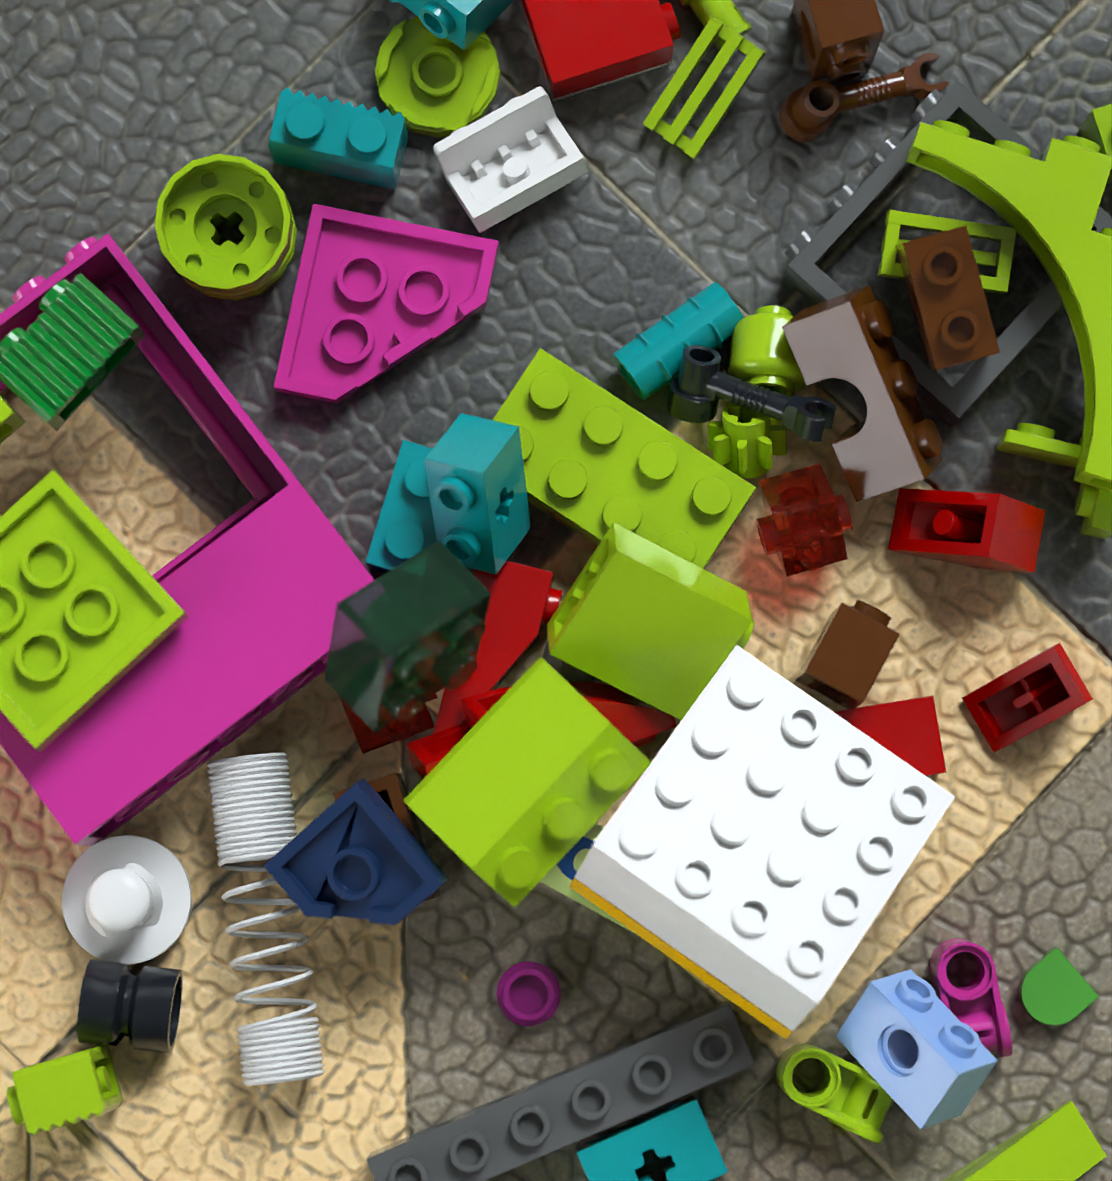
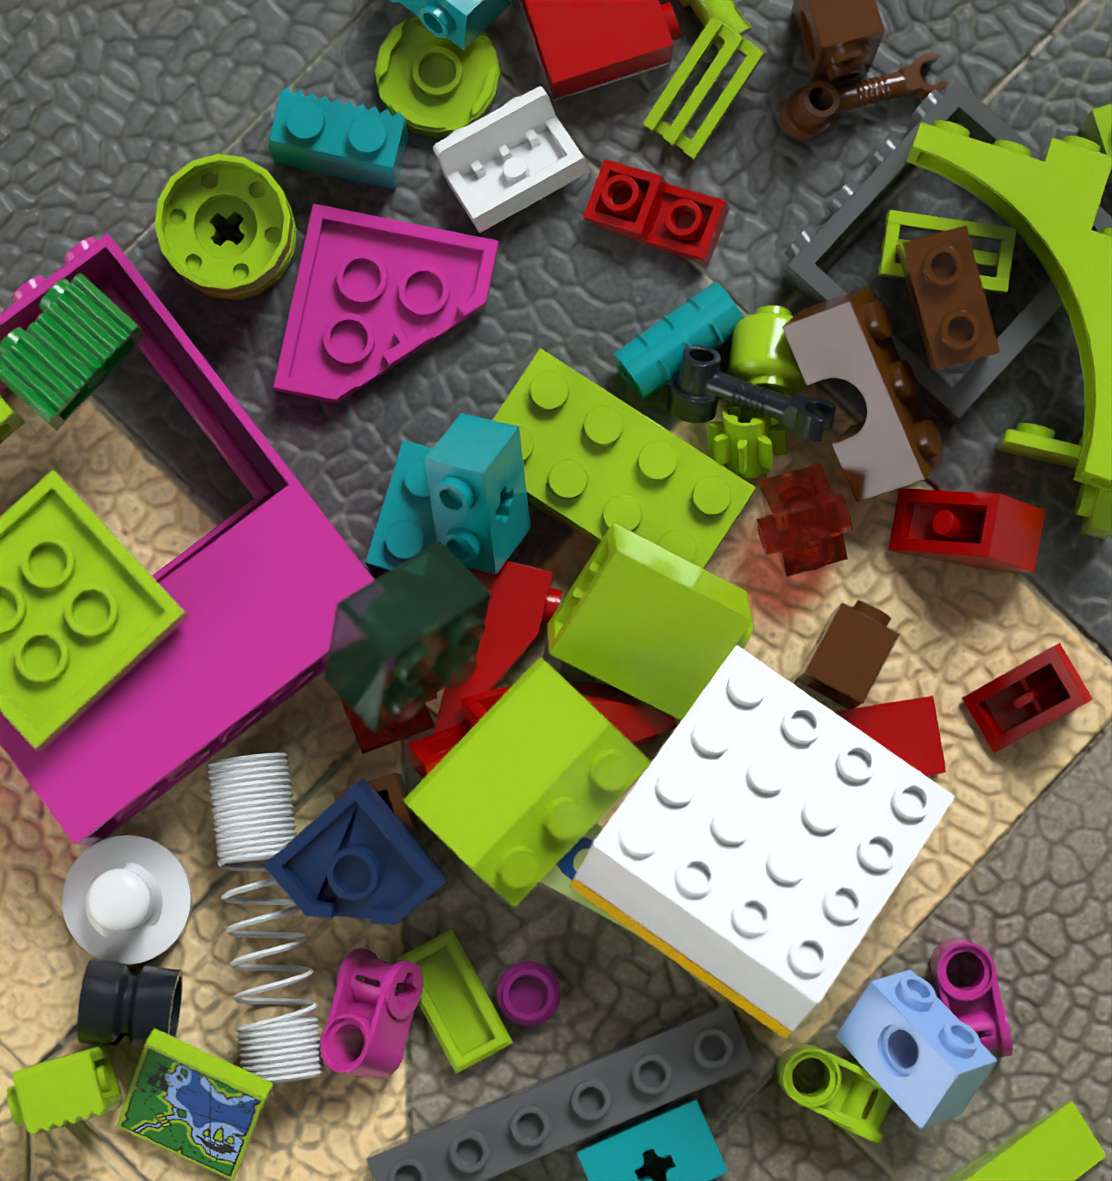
(194, 1104): none -> tile
(370, 1014): none -> dark pink piece
(457, 1002): none -> lime tile
(655, 212): none -> red slope
(1054, 990): bright green tile -> none

